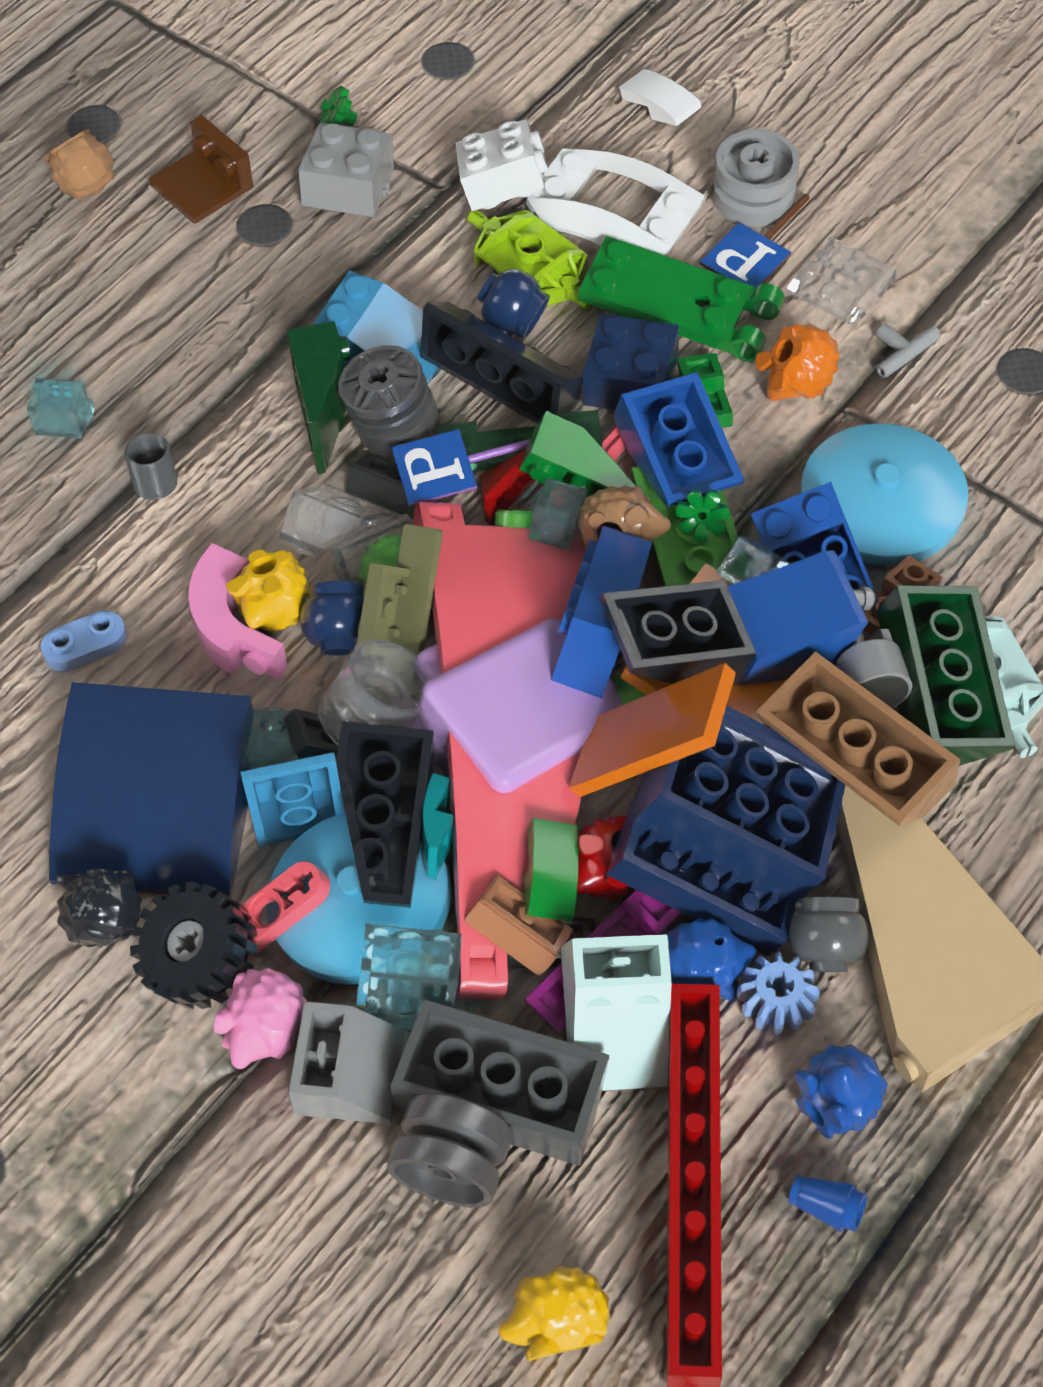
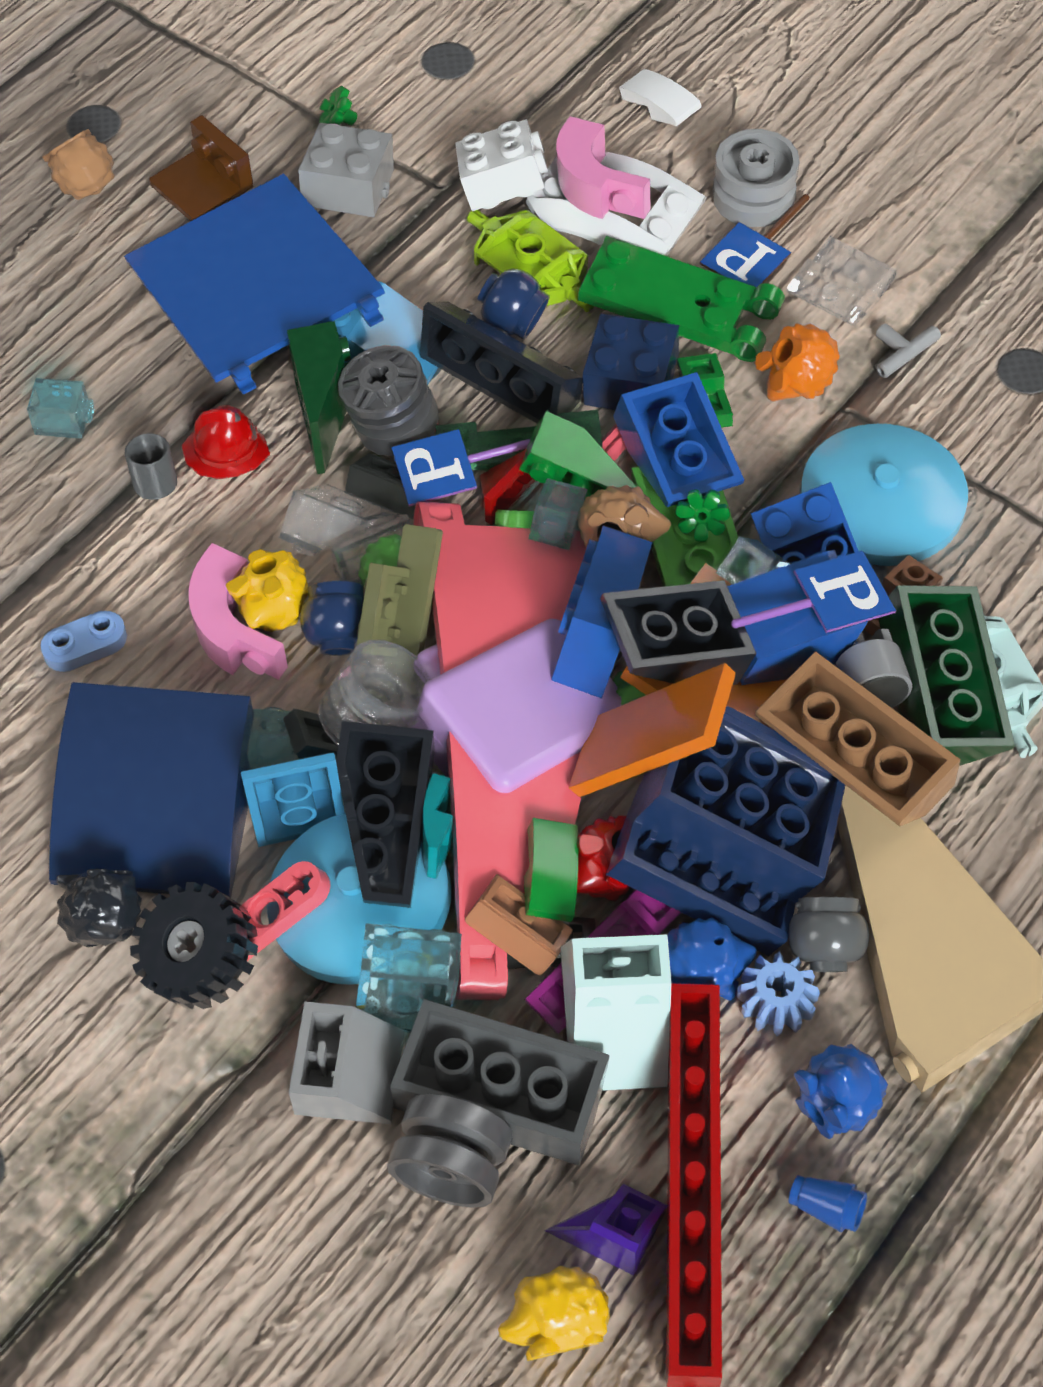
(224, 444): none -> red piece
(251, 275): none -> blue flag
(260, 1016): bright pink animal -> none
(588, 182): none -> bright pink arch
(615, 1228): none -> dark purple slope
(838, 590): none -> blue piece

